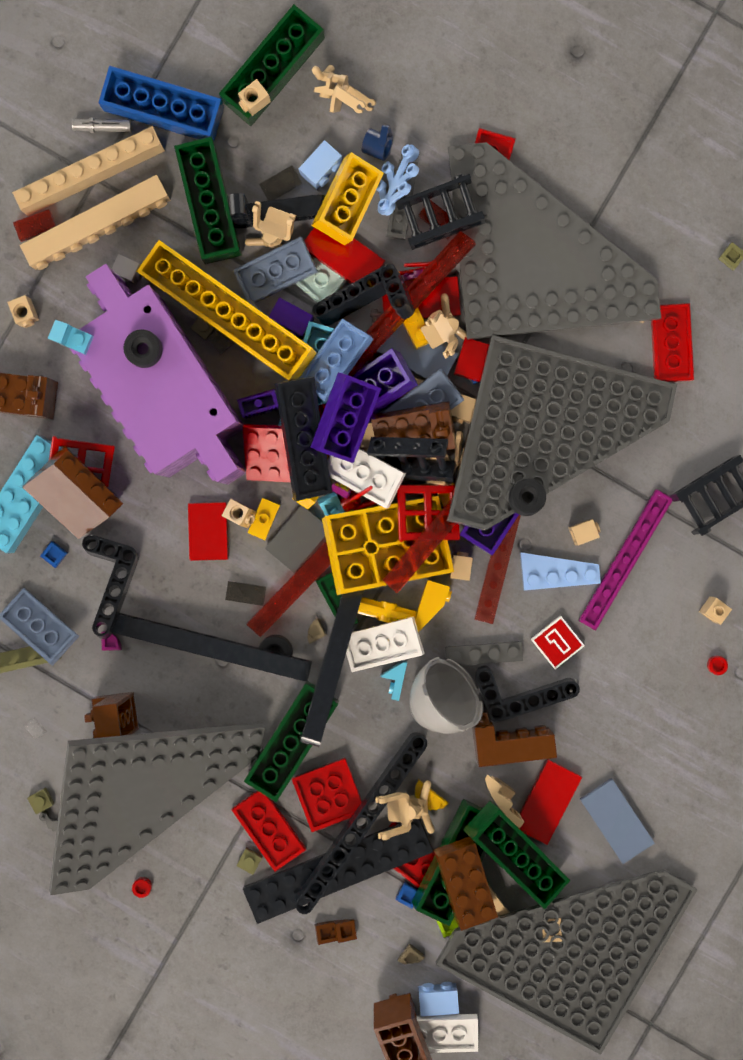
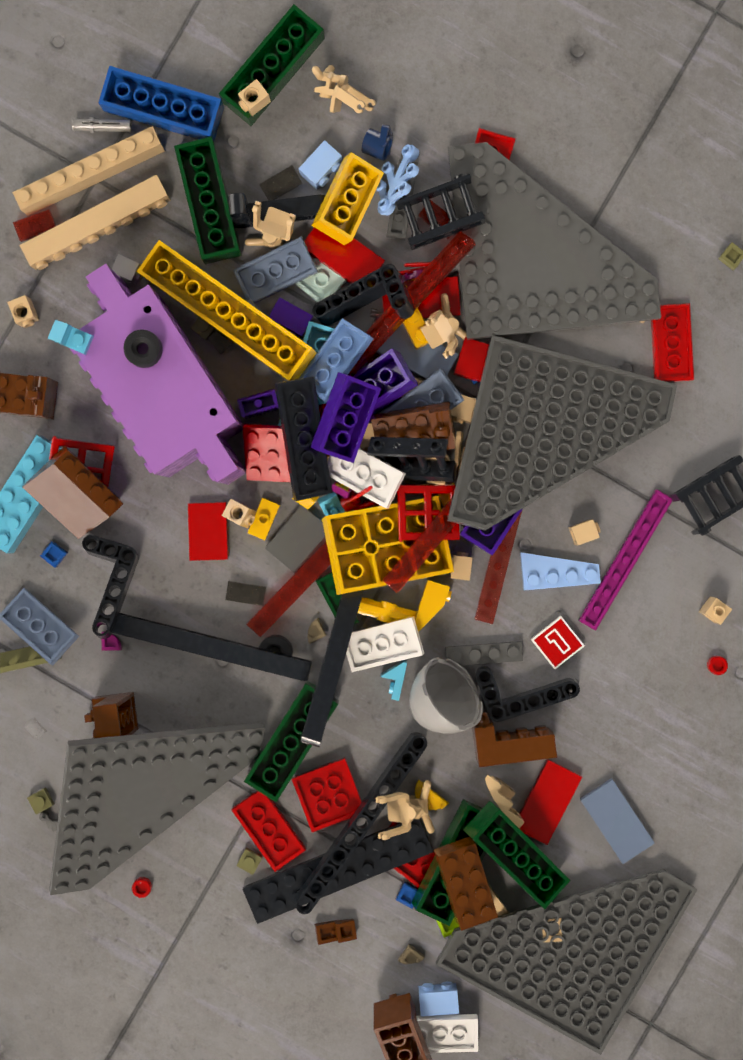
(532, 487): black tyre -> none

